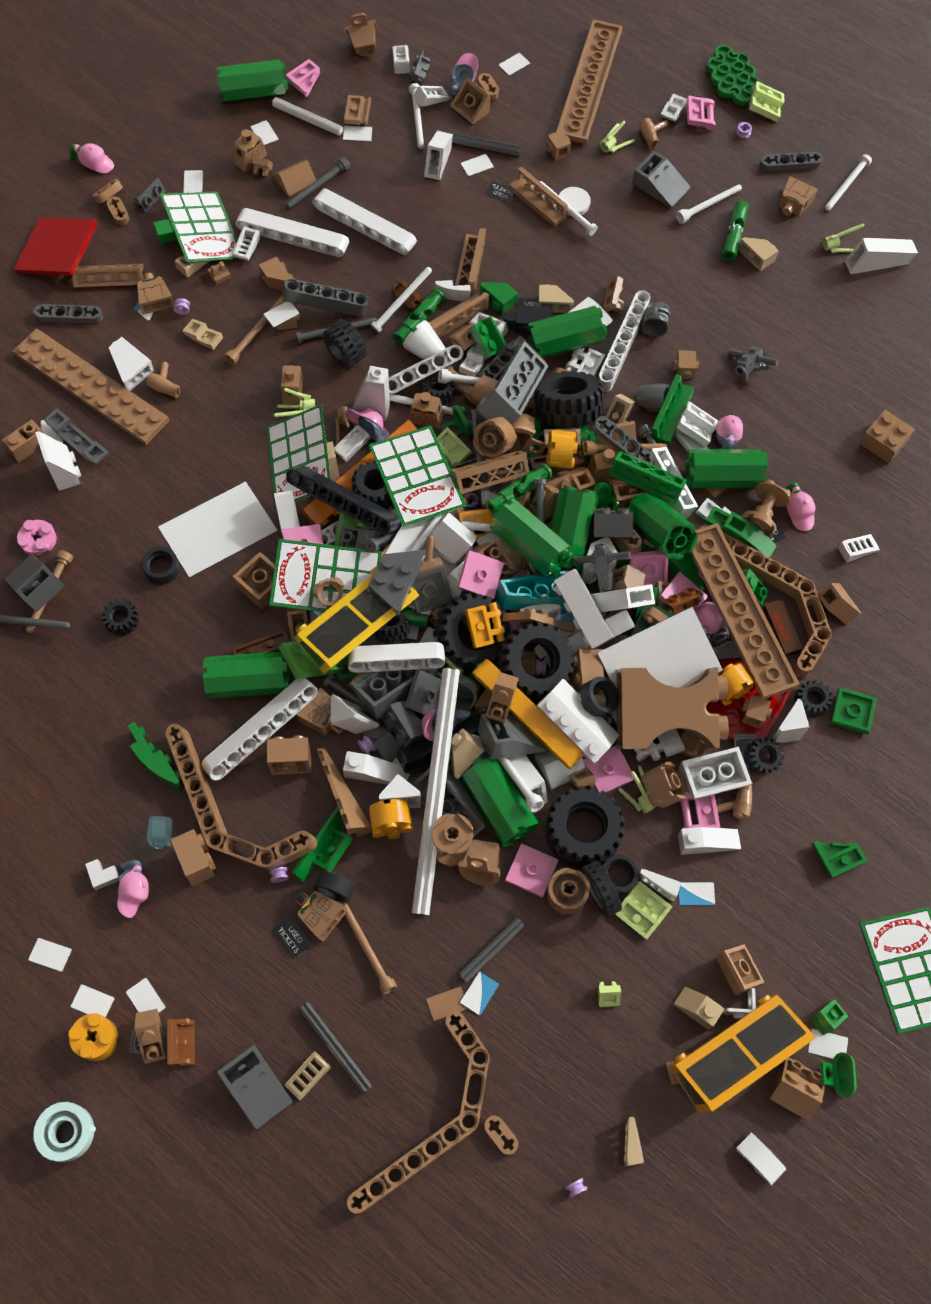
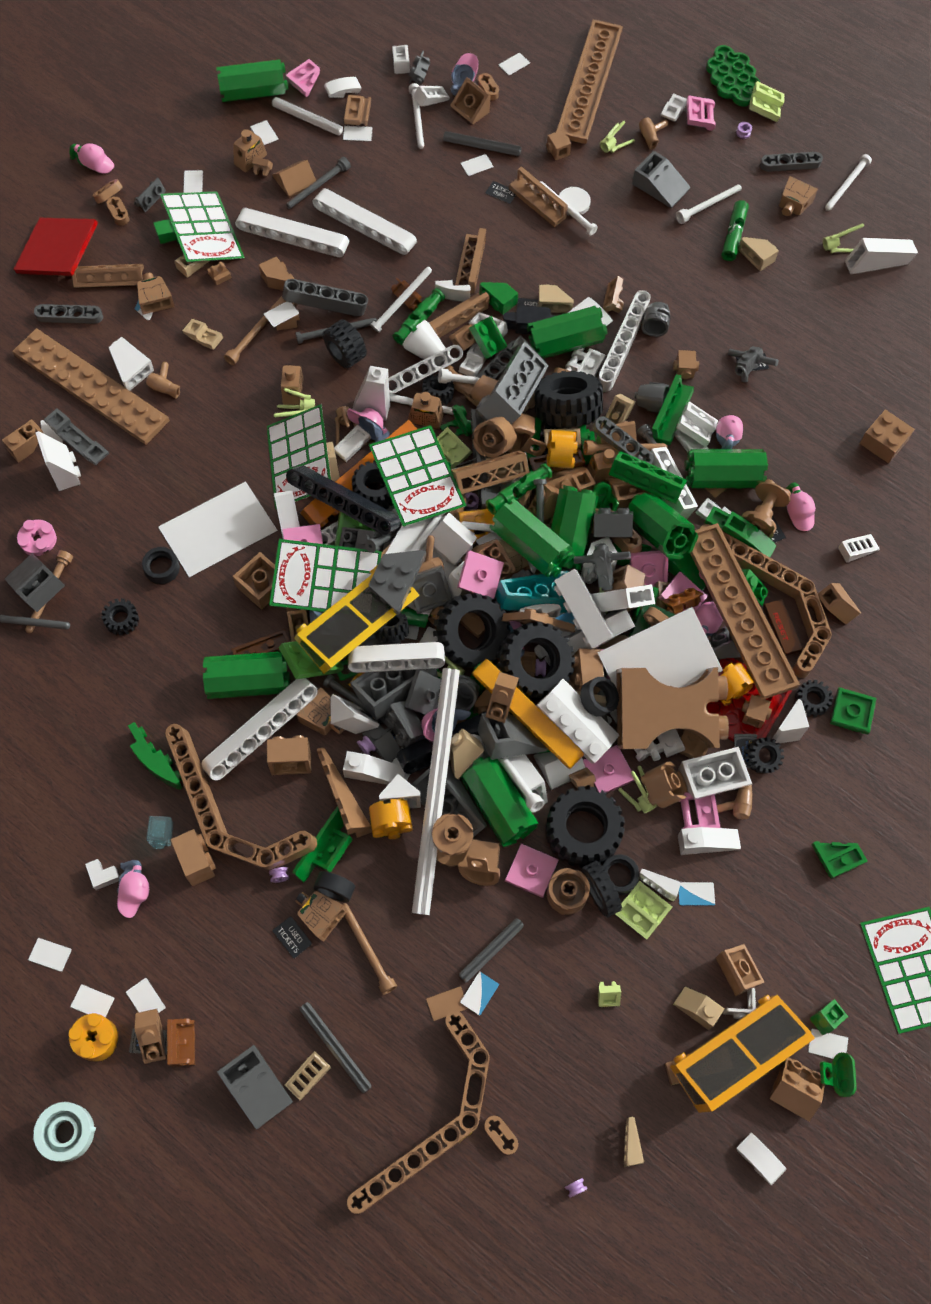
(181, 306): lavender bush -> none
(250, 233): white slope -> none
(335, 582): medium nougat piece -> none
(340, 86): none -> white slope
(362, 34): medium nougat container -> none
(437, 155): white slope -> none
(480, 626): light orange plate -> none

